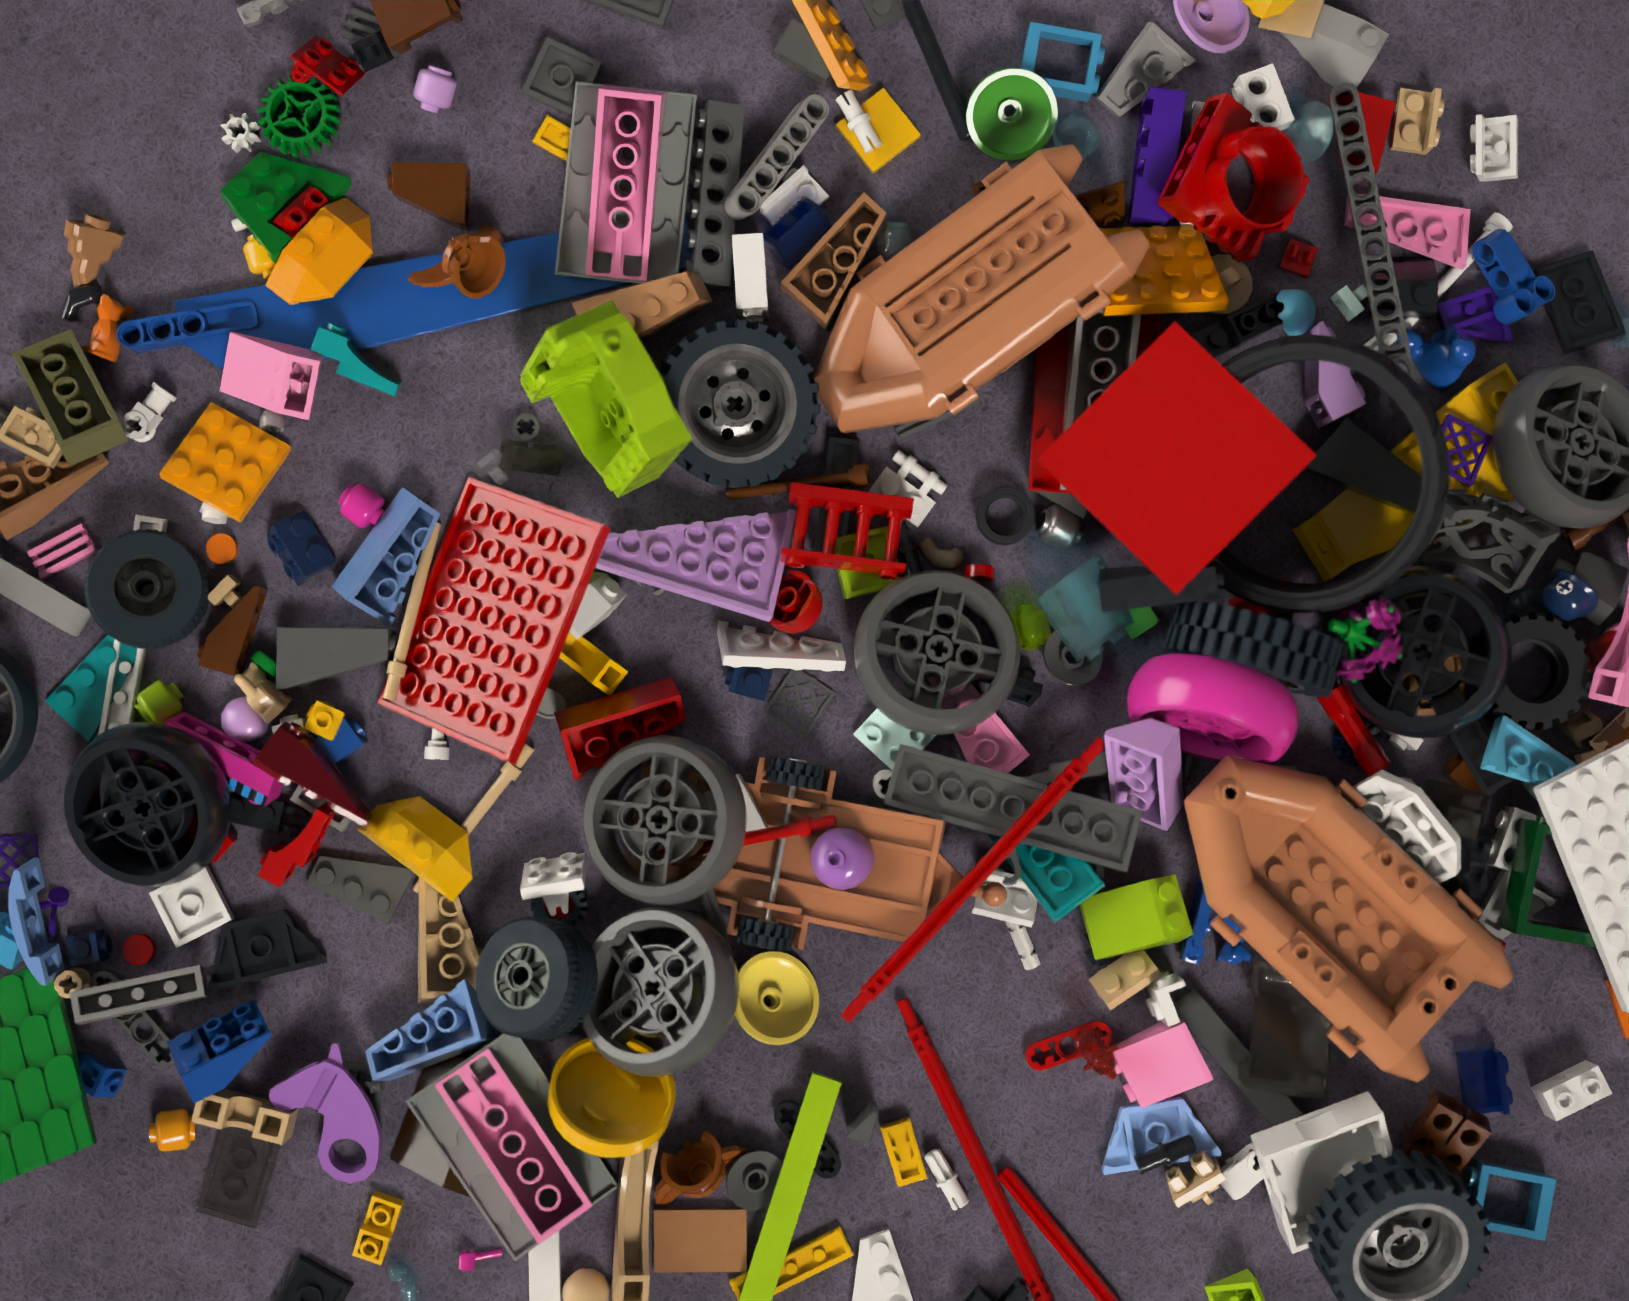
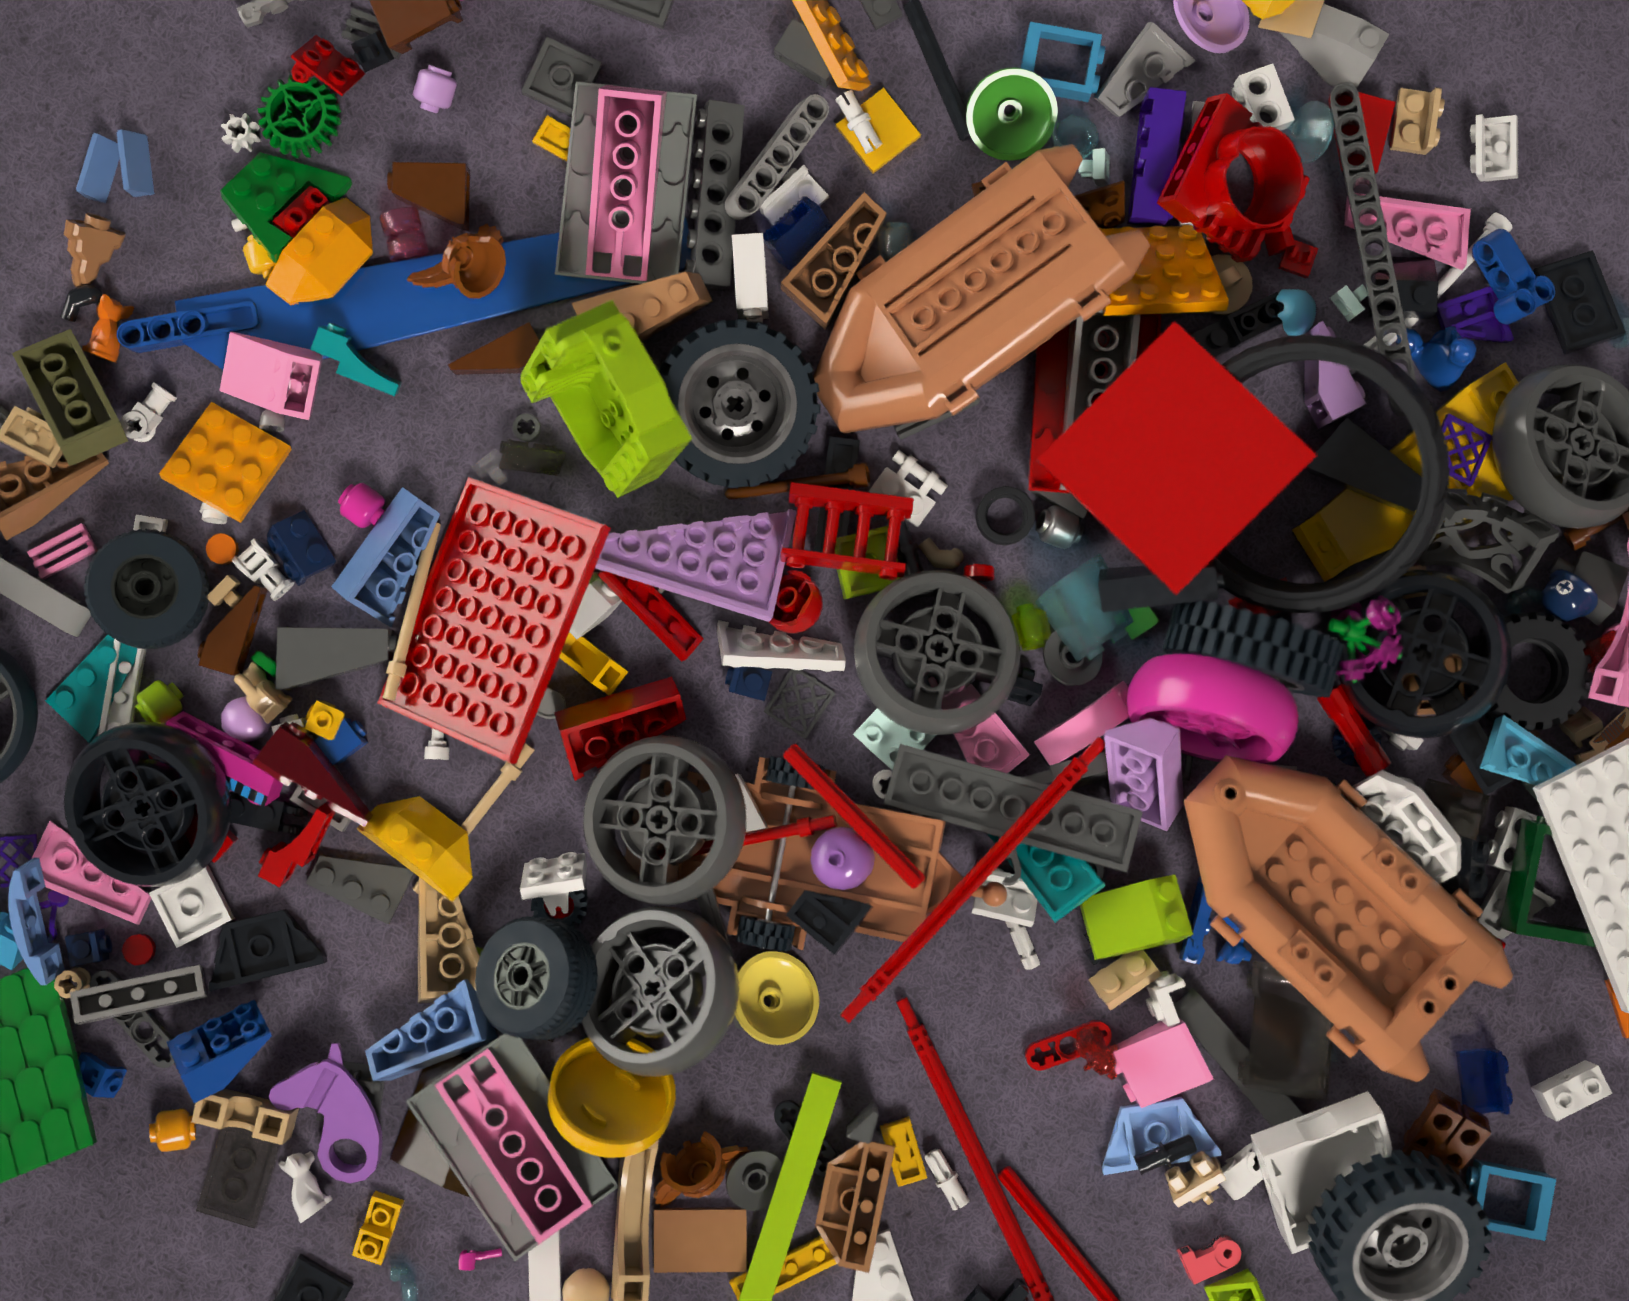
(75, 876): none -> bright pink wing
(98, 168): none -> medium blue slope
(135, 163): none -> medium blue slope
(260, 567): none -> white connector
(306, 1194): none -> white animal
(403, 229): none -> clear pink wheel
(501, 356): none -> reddish brown slope
(655, 613): none -> red tile
(828, 918): none -> black wing
(854, 816): none -> red axle
(854, 1203): none -> medium nougat wedge
(1085, 725): none -> bright pink arch
(1097, 168): none -> light aqua tile
(1210, 1260): none -> coral leg
(1279, 241): none -> red tile

